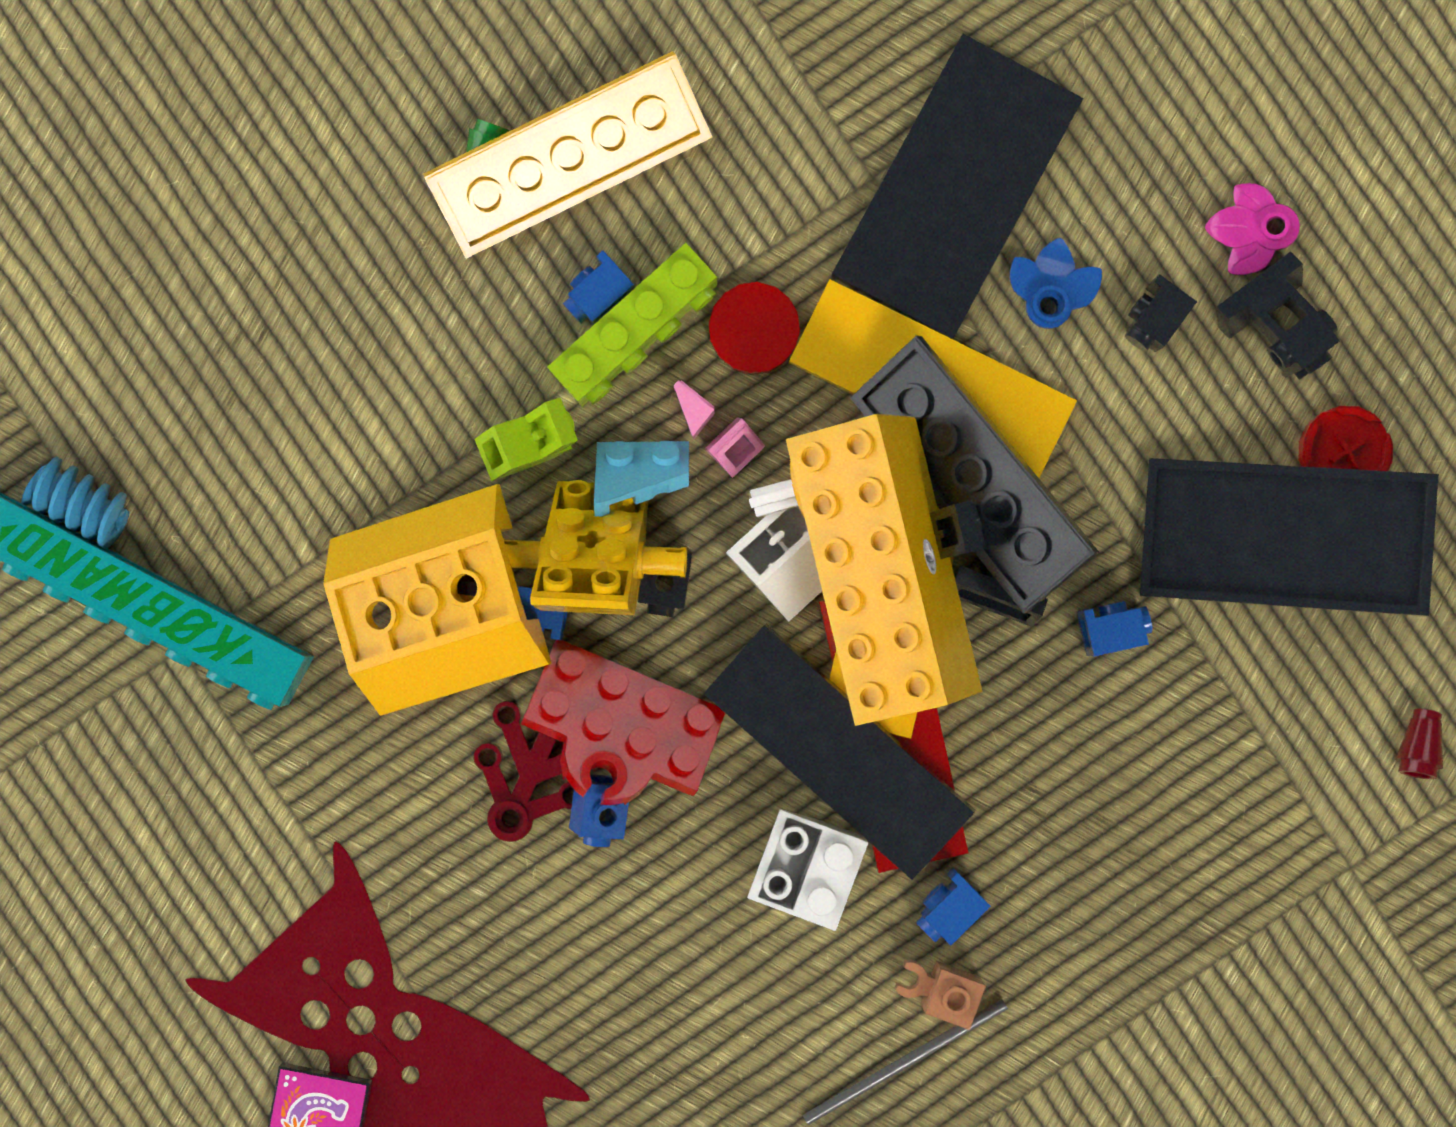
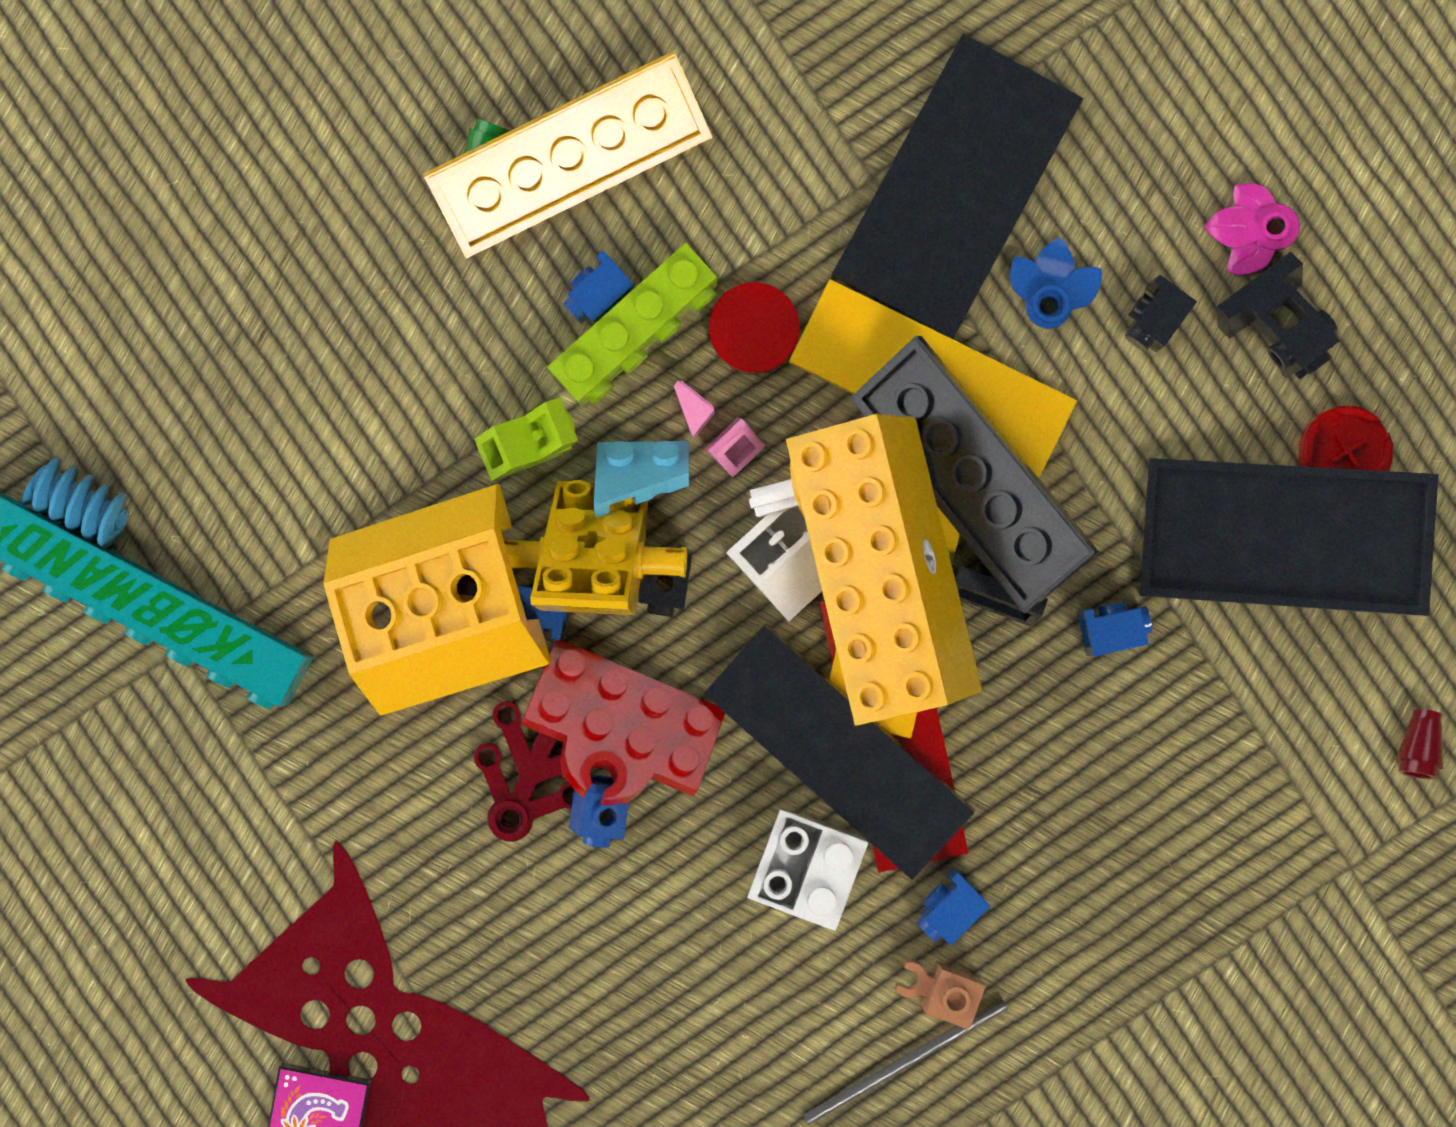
(957, 529): black bracket -> none

